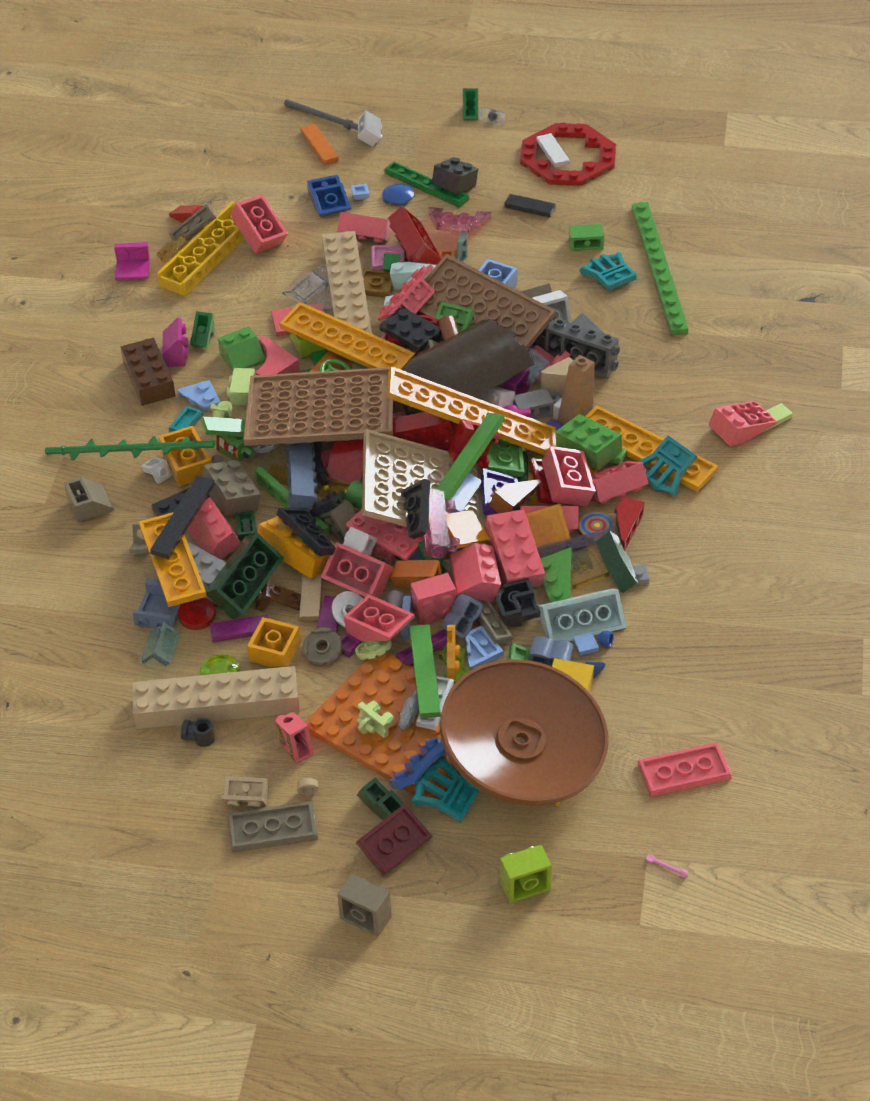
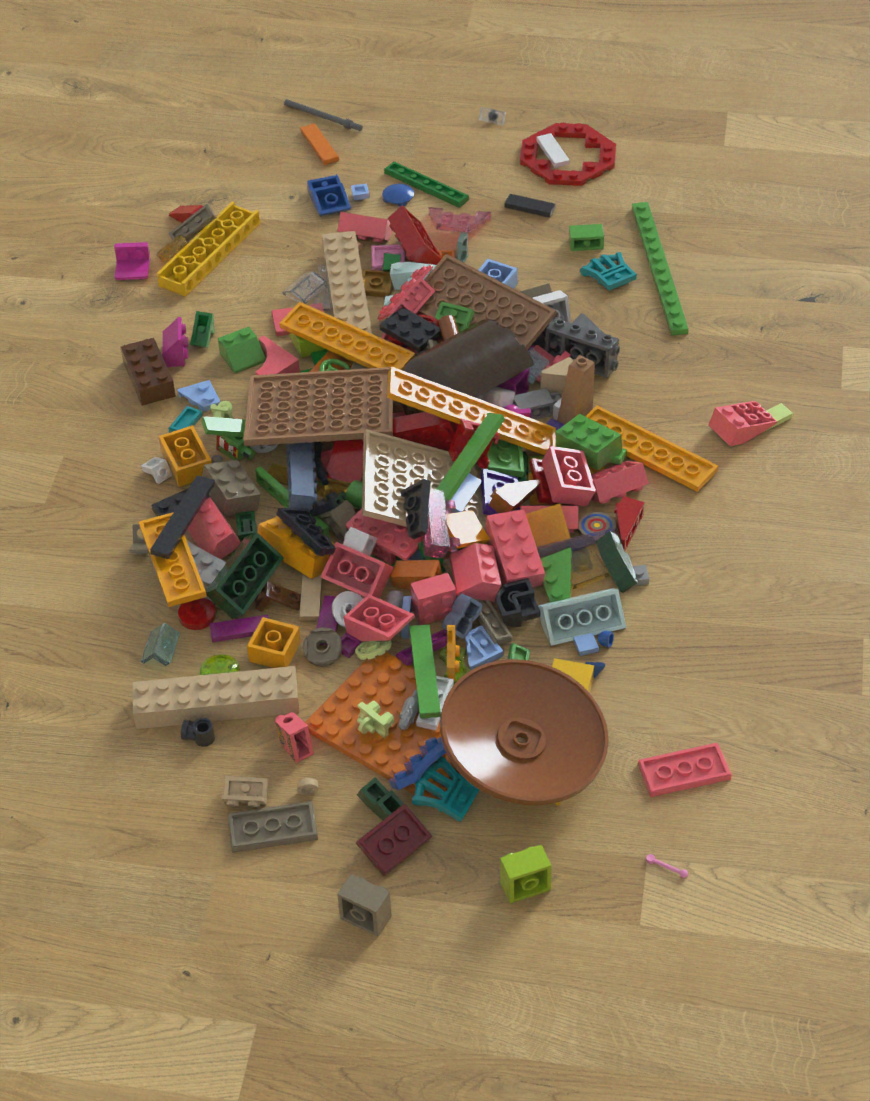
(87, 498): dark tan slope -> none
(122, 446): green plant -> none
(154, 608): sand blue panel -> none
(239, 386): yellowish green brick -> none
(258, 223): coral brick -> none
(369, 128): white brick -> none
(455, 175): pearl dark grey brick -> none
(470, 103): green slope -> none
(546, 649): sand blue brick -> none
(673, 455): teal plate -> none

